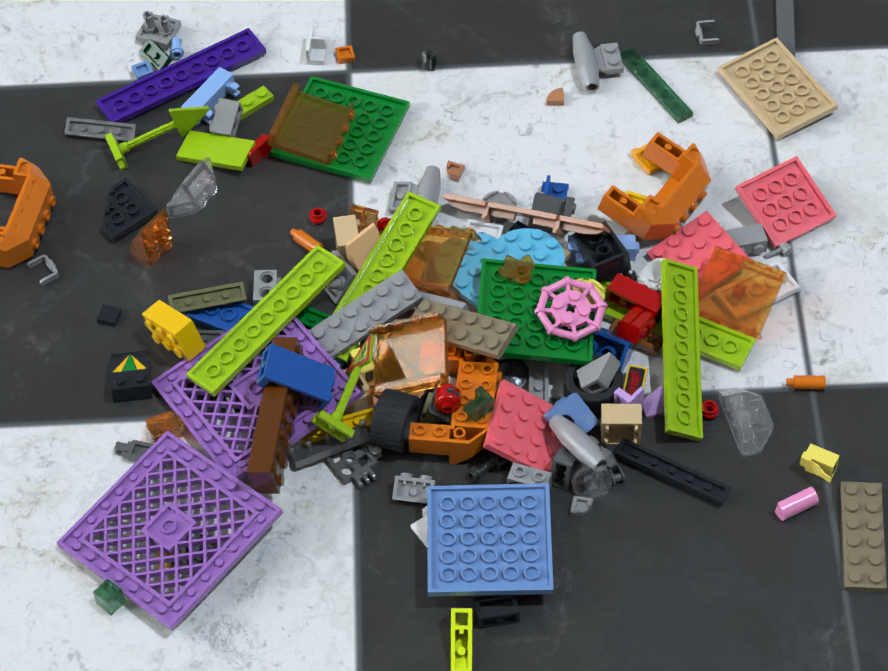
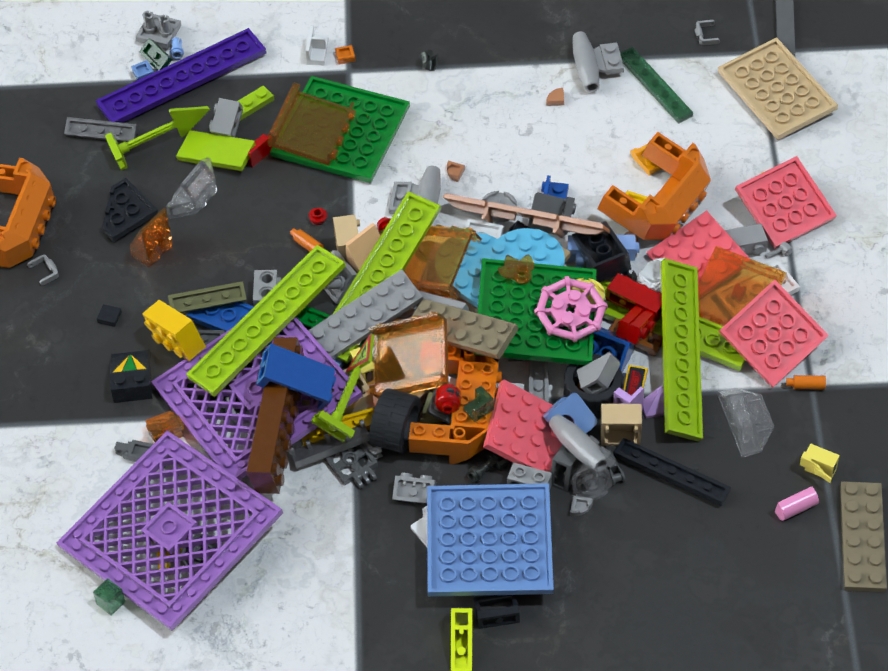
(208, 94): light blue brick -> none
(365, 215): clear orange piece -> none
(514, 371): dish -> none
(710, 405): red plate -> none
(773, 333): none -> coral plate

